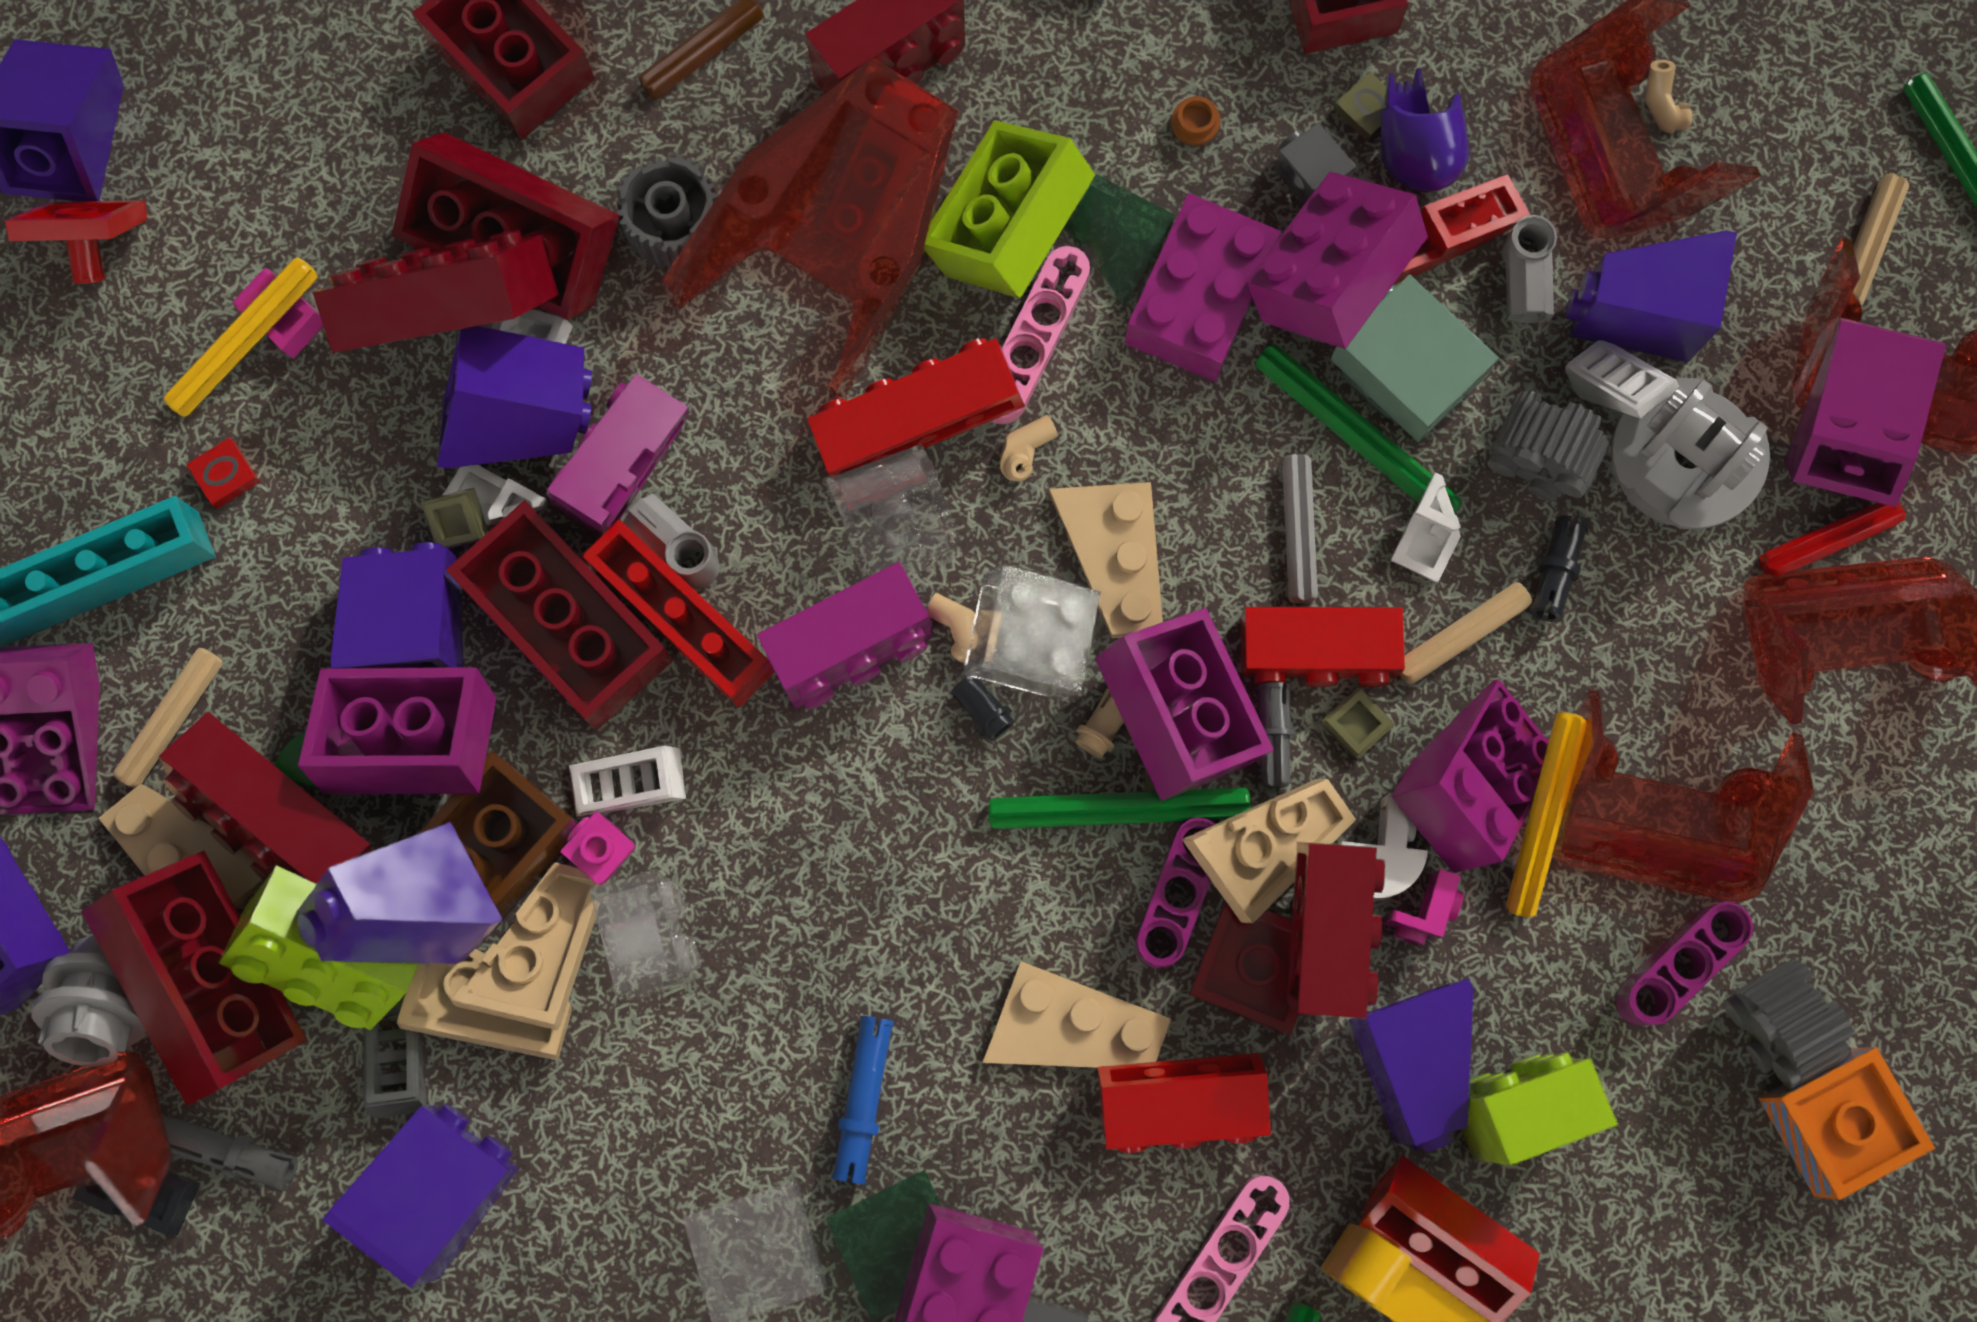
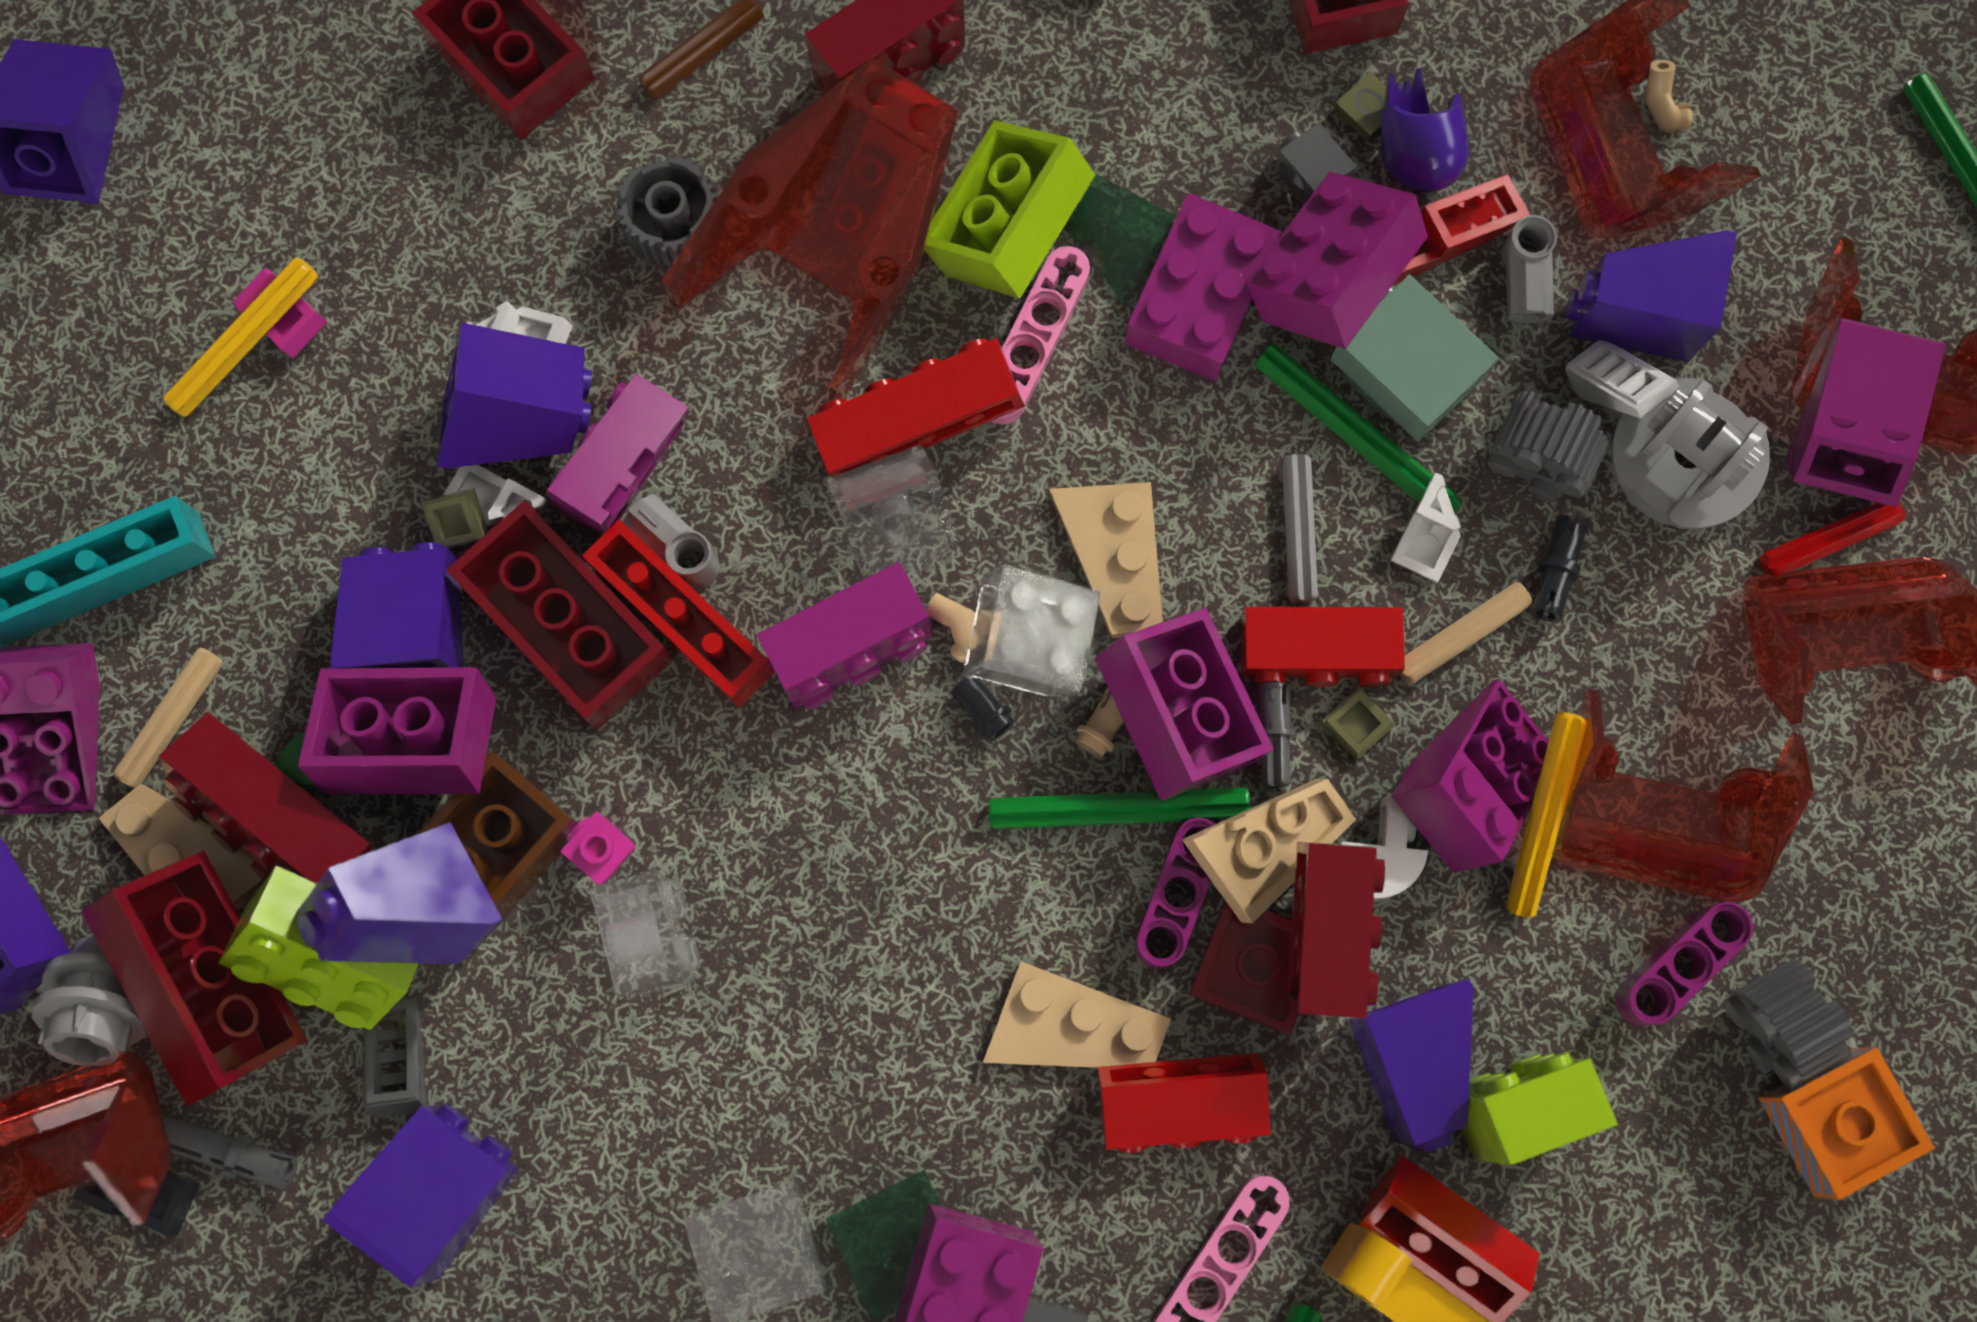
(81, 227): red tile -> none
(223, 473): red tile -> none
(431, 1012): tan wing -> none
(435, 291): dark red brick -> none
(469, 194): dark red brick -> none
(539, 955): tan wing -> none
(669, 774): white slope -> none
(862, 1100): blue pin -> none
(1020, 448): tan arm -> none
(1195, 121): dark orange plate -> none
(1439, 905): dark pink bracket -> none
(1877, 229): tan axle -> none

